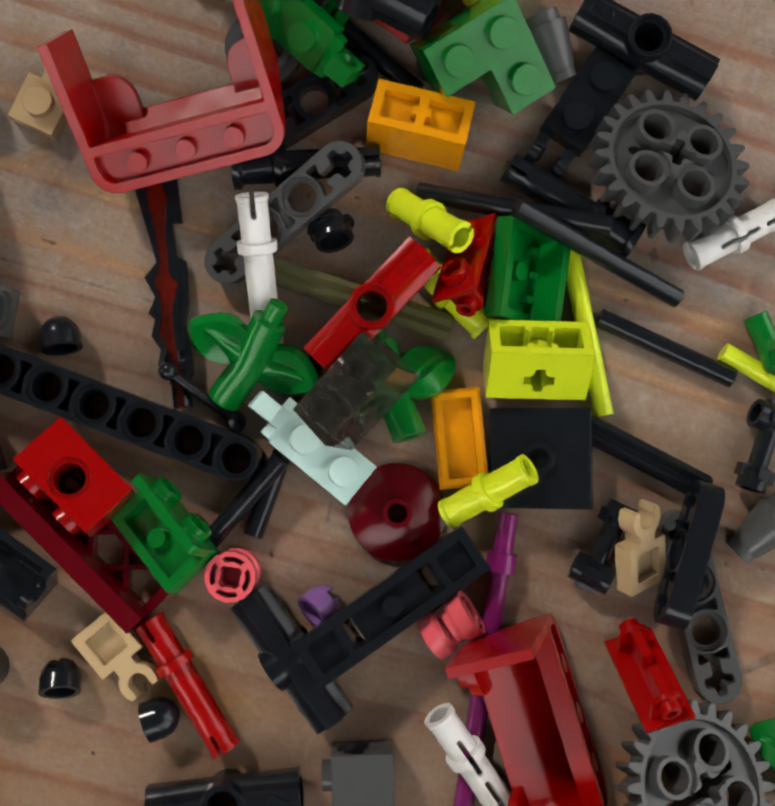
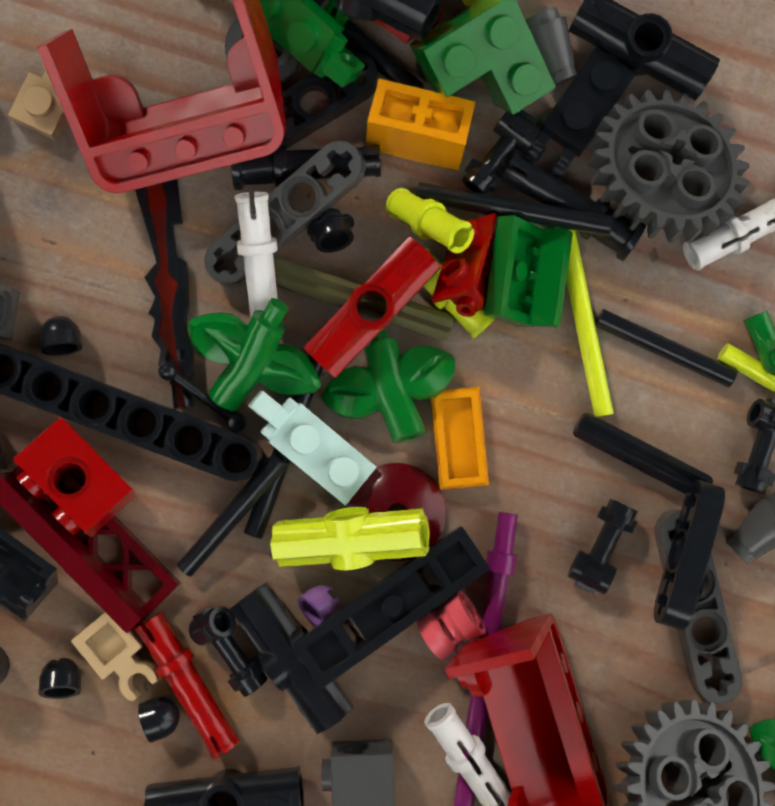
(164, 534): green bracket -> none
(216, 627): none -> black bar
(241, 570): coral wheel -> none
(350, 538): none -> neon yellow piece
(355, 392): clear smoke brick -> none
(488, 491): neon yellow pin -> none
(515, 132): none -> black bar
(538, 359): neon yellow brick -> none
(558, 446): black plate -> none
(596, 252): black bar -> none
(642, 554): tan plate -> none
(648, 677): red hinge -> none

